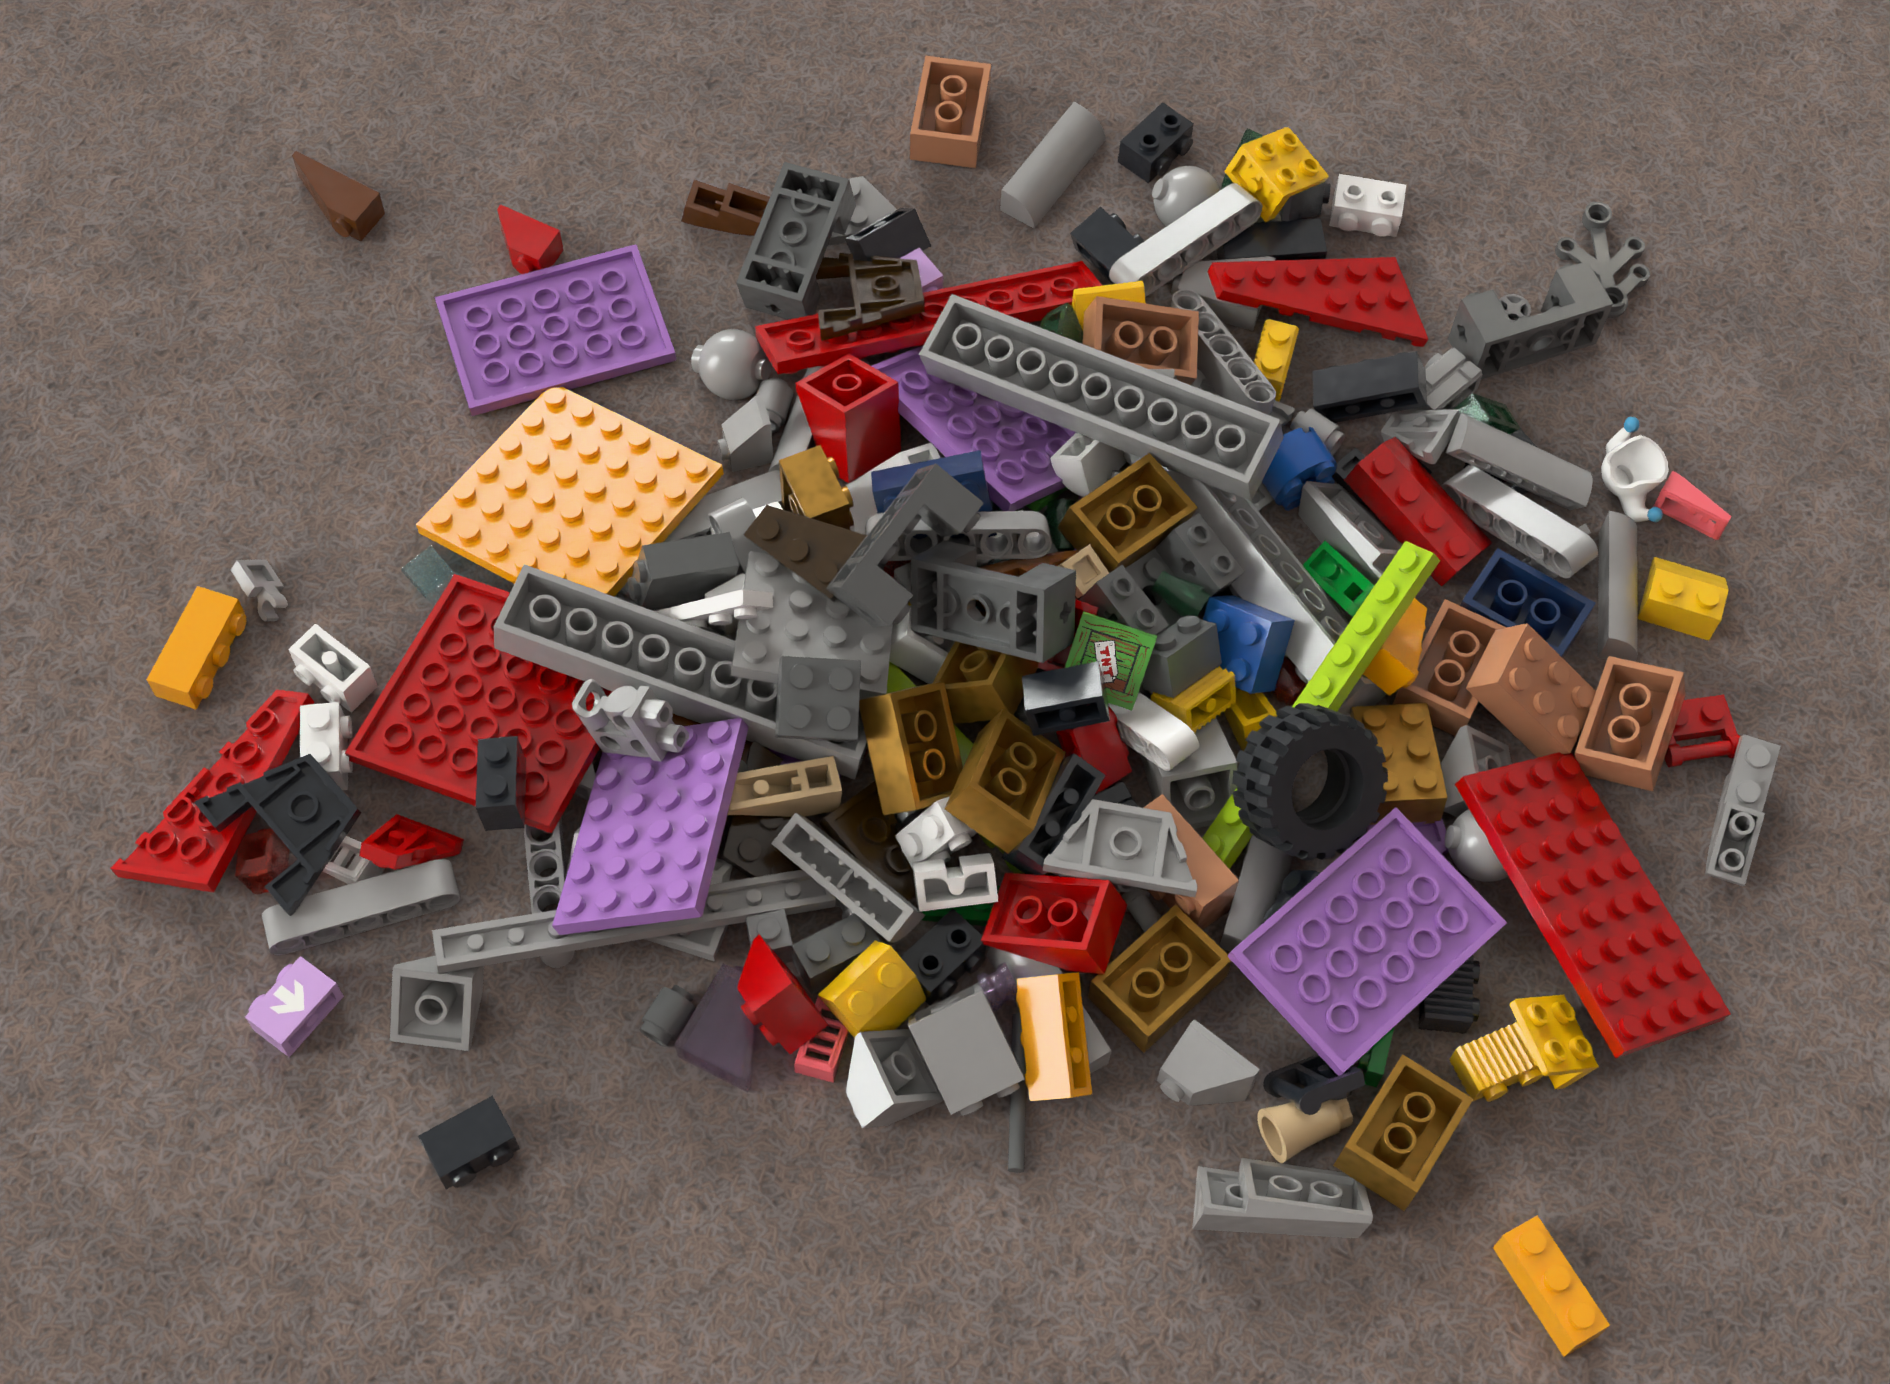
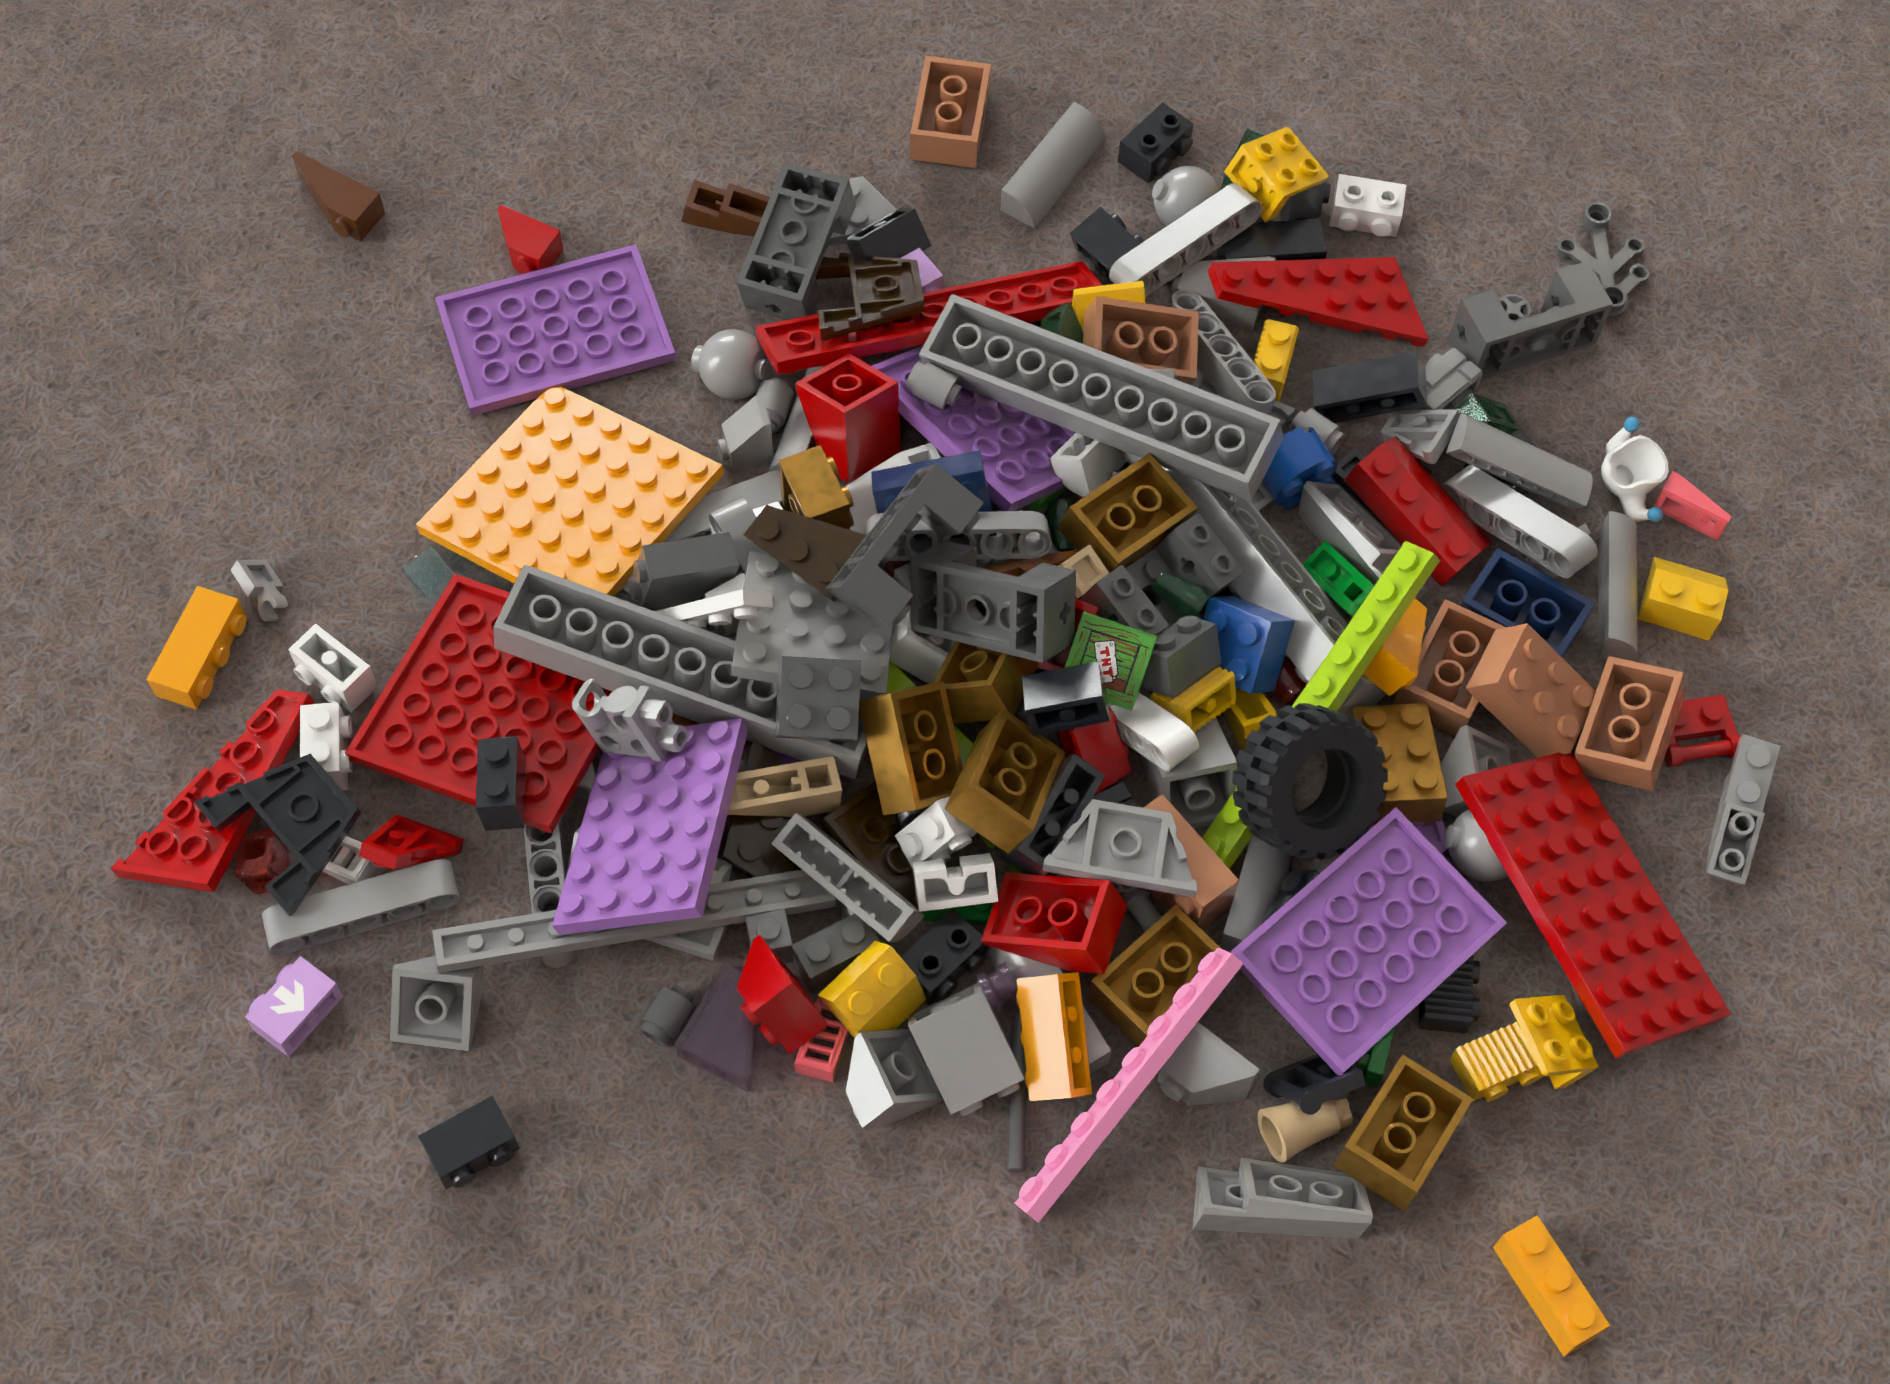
(934, 385): none -> light grey brick
(1119, 1094): none -> bright pink plate

